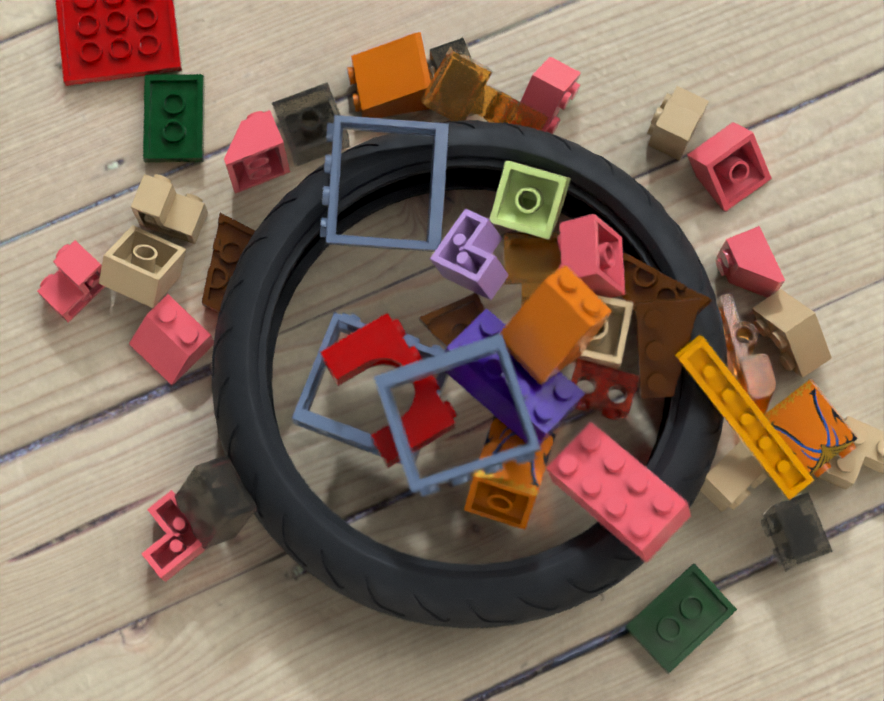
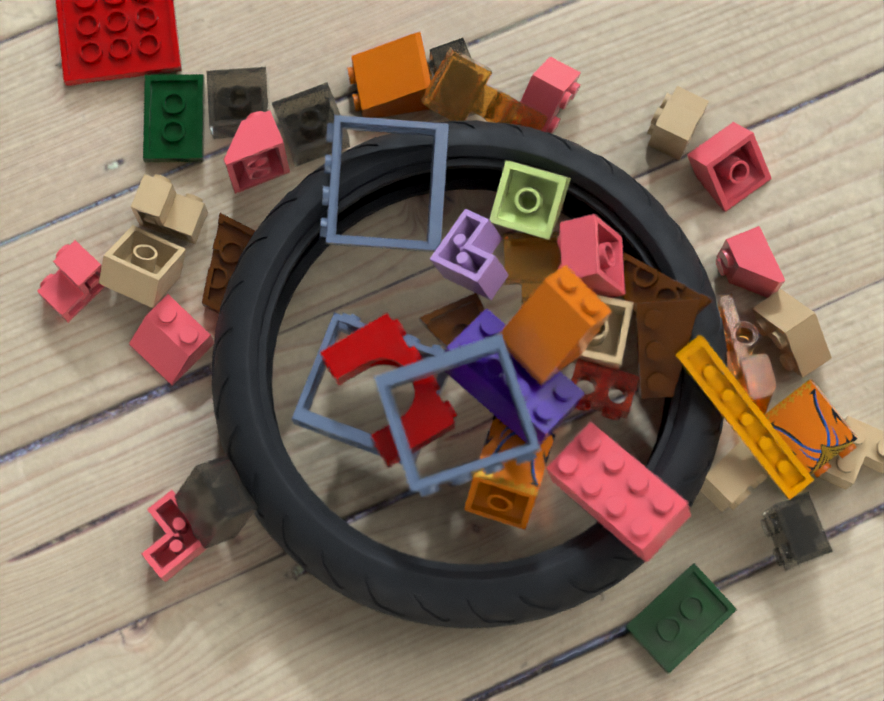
(234, 96): none -> clear smoke brick

